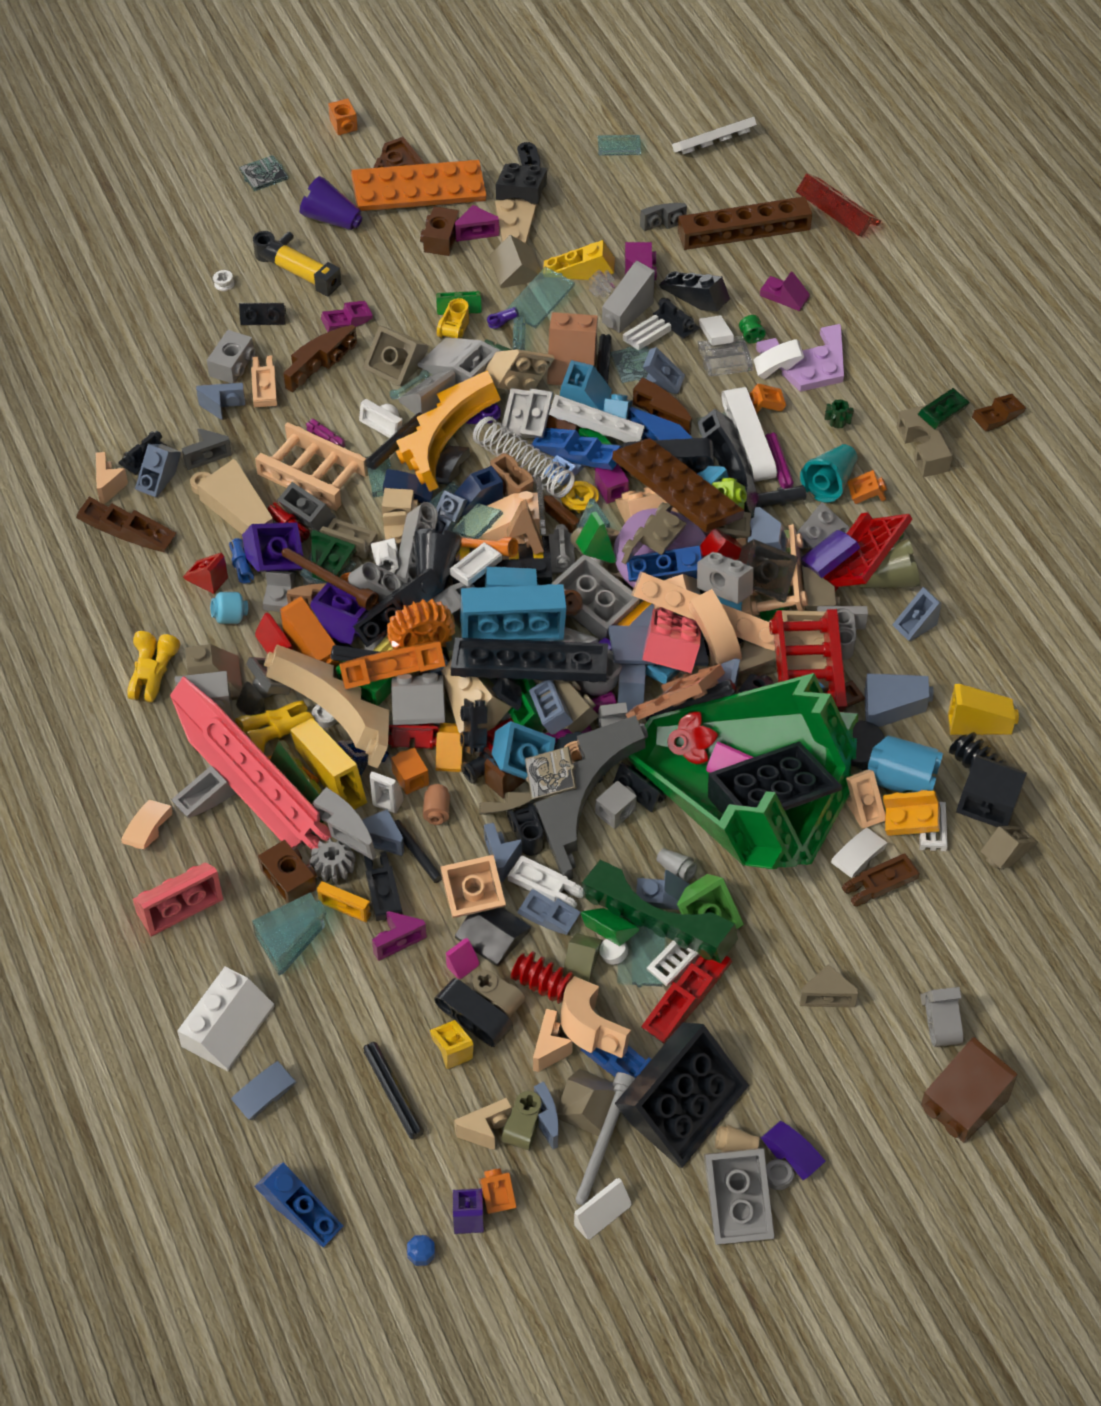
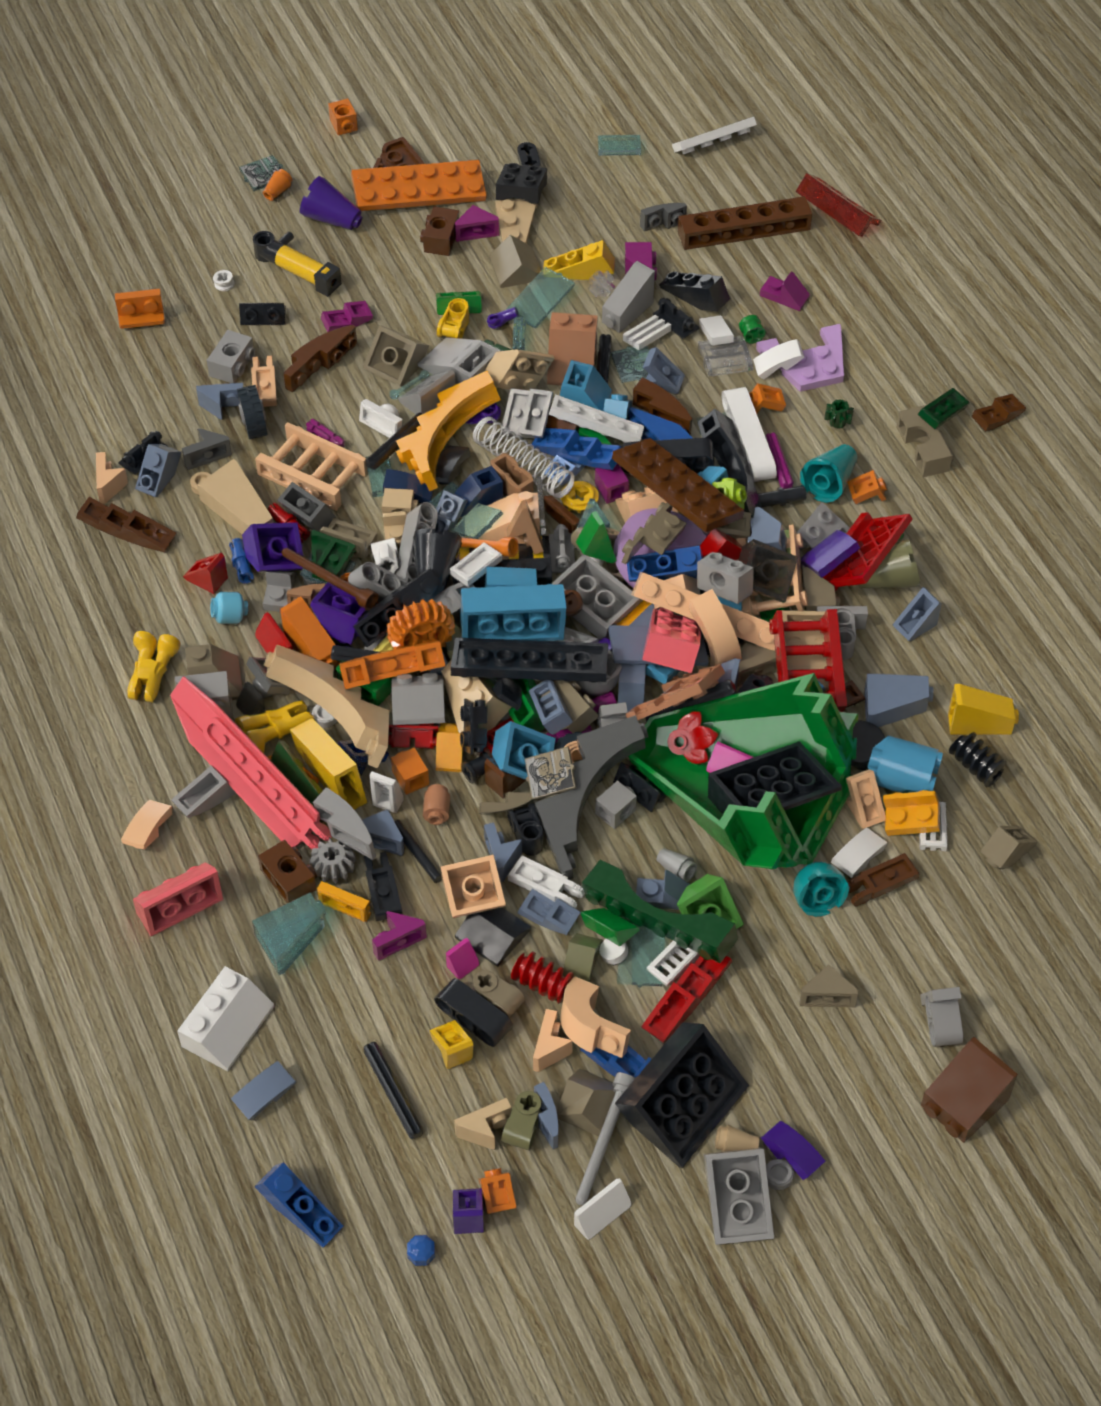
(139, 308): none -> orange bracket
(252, 412): none -> black wheel
(277, 184): none -> orange cone
(820, 888): none -> teal cylinder
(991, 792): black slope -> none

